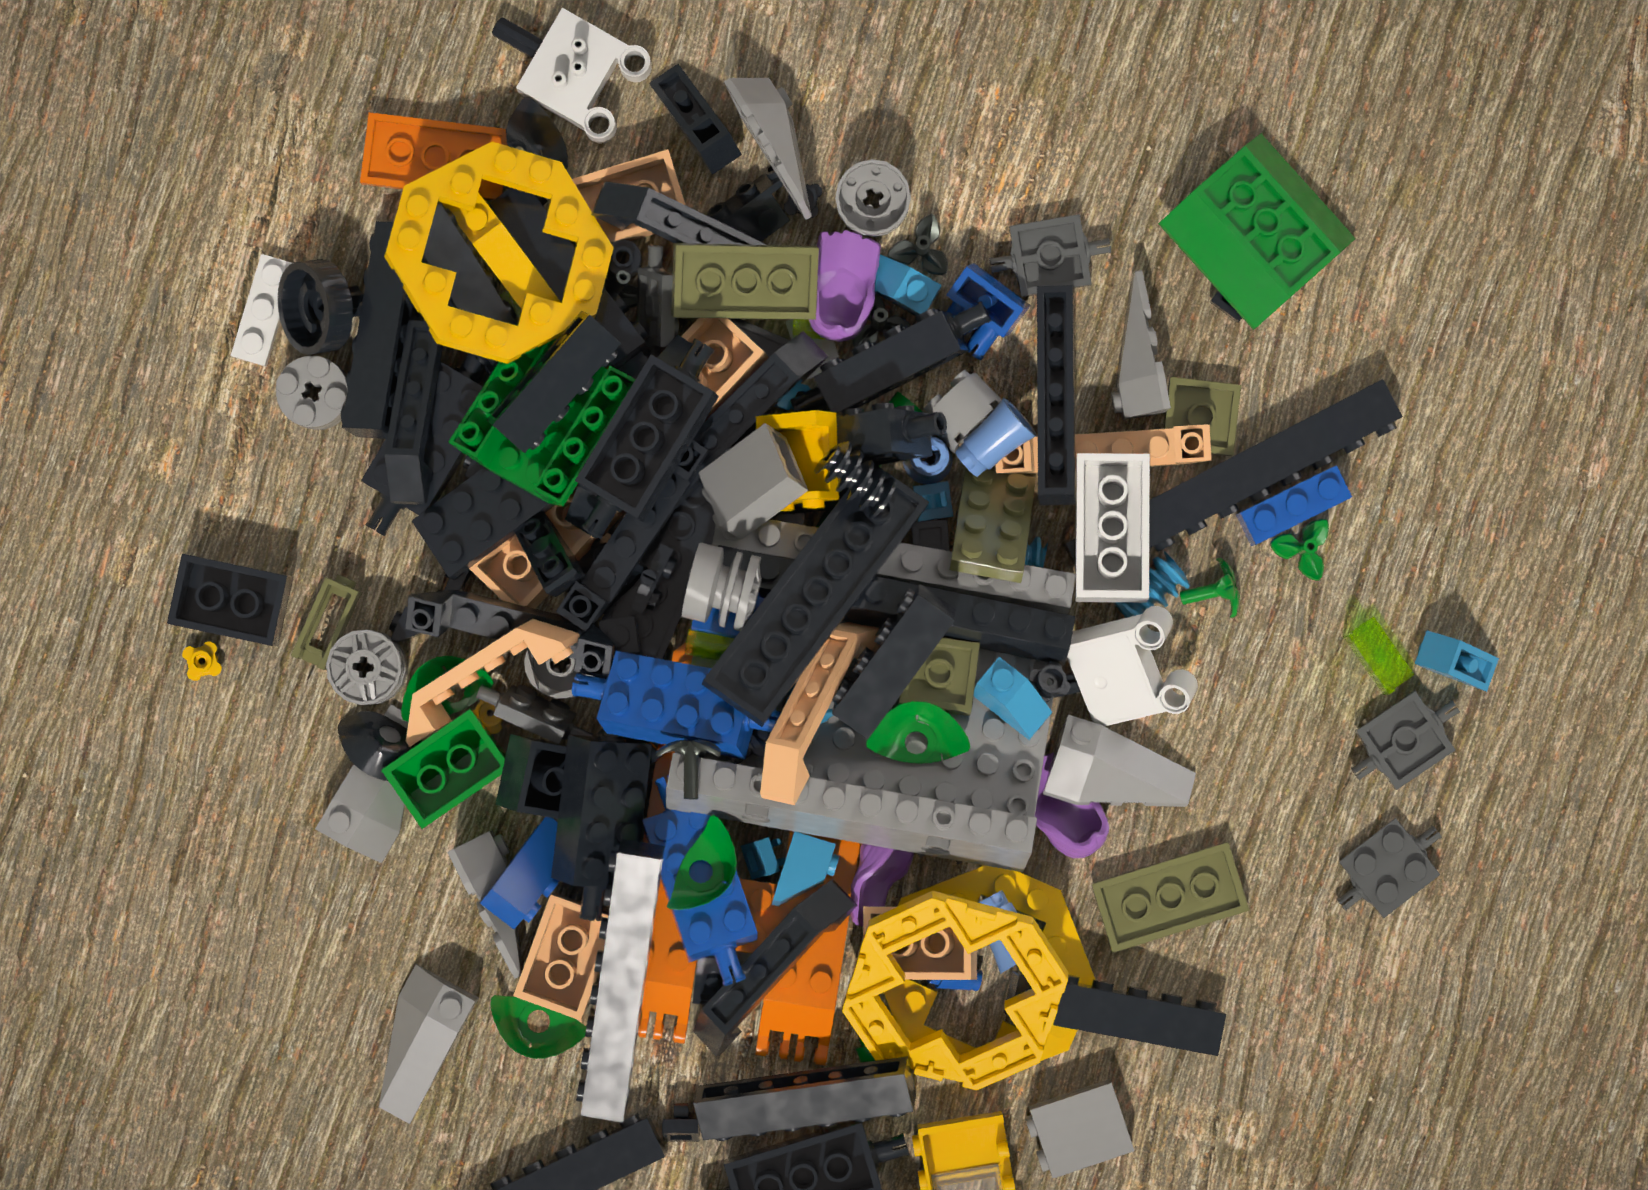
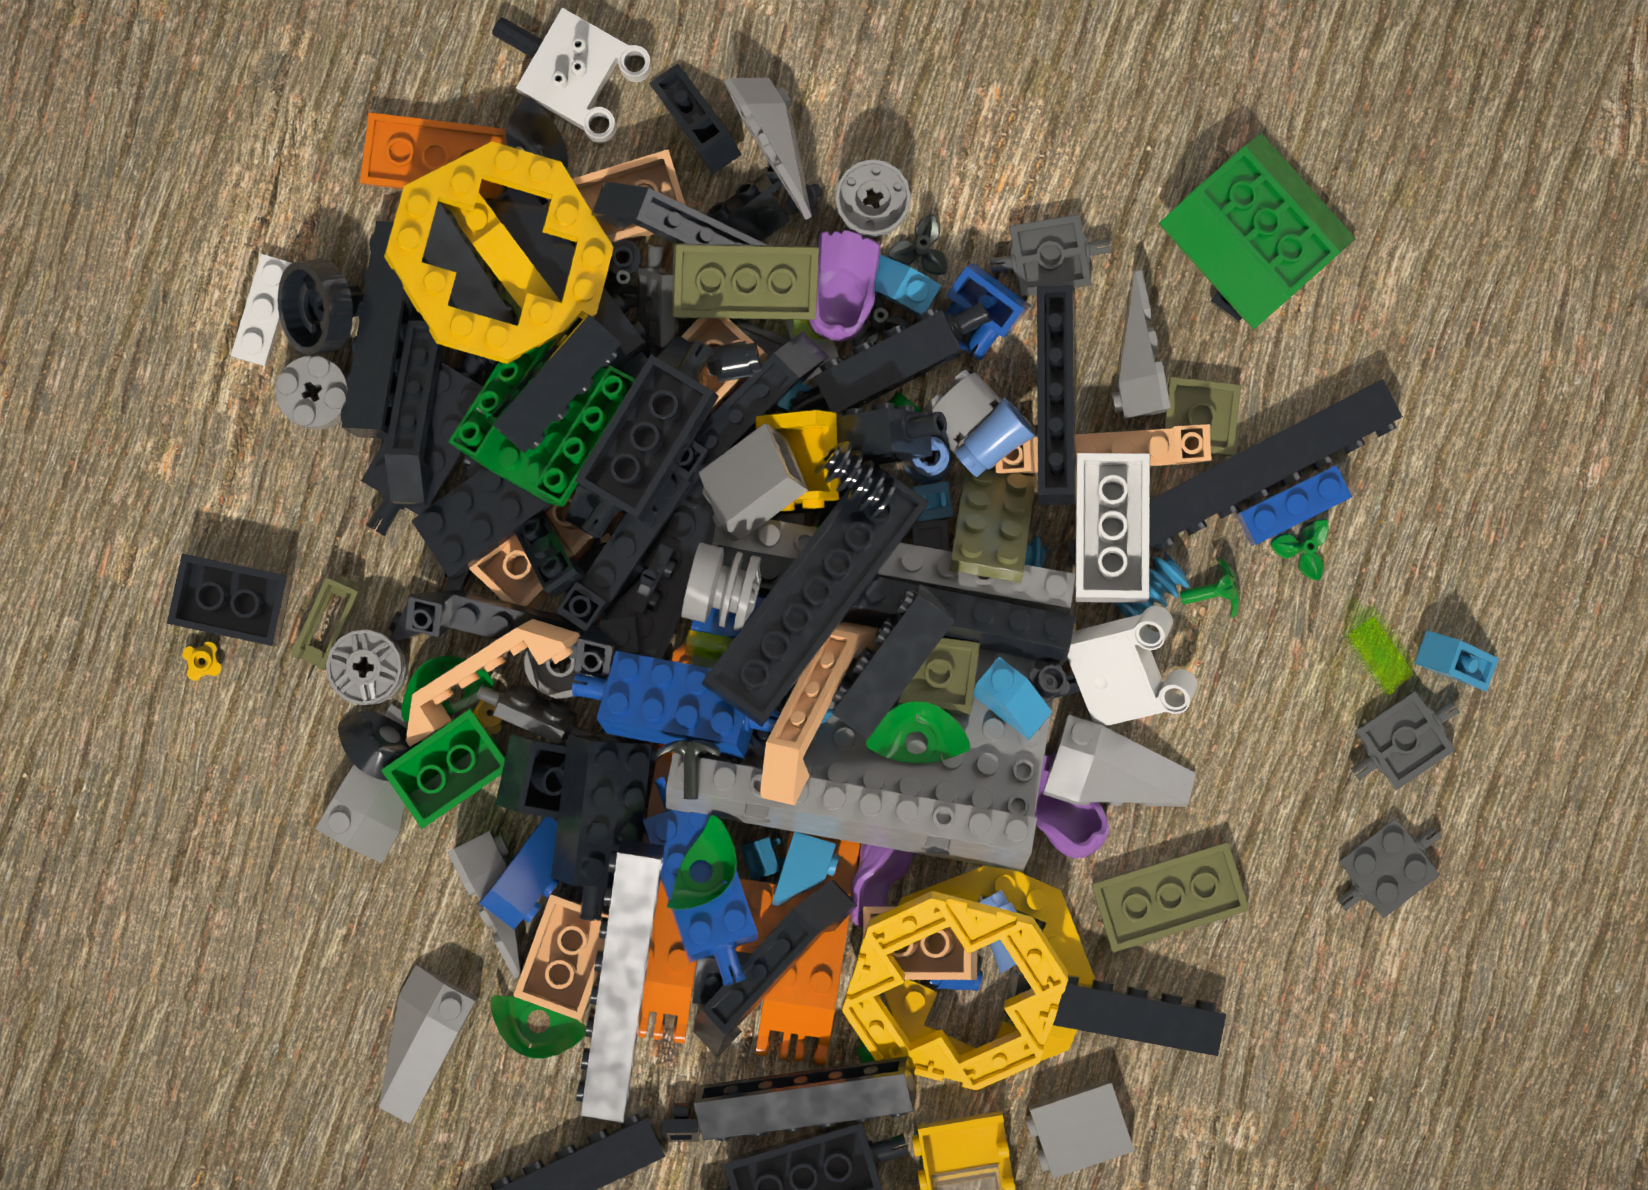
(734, 361): none -> black brick

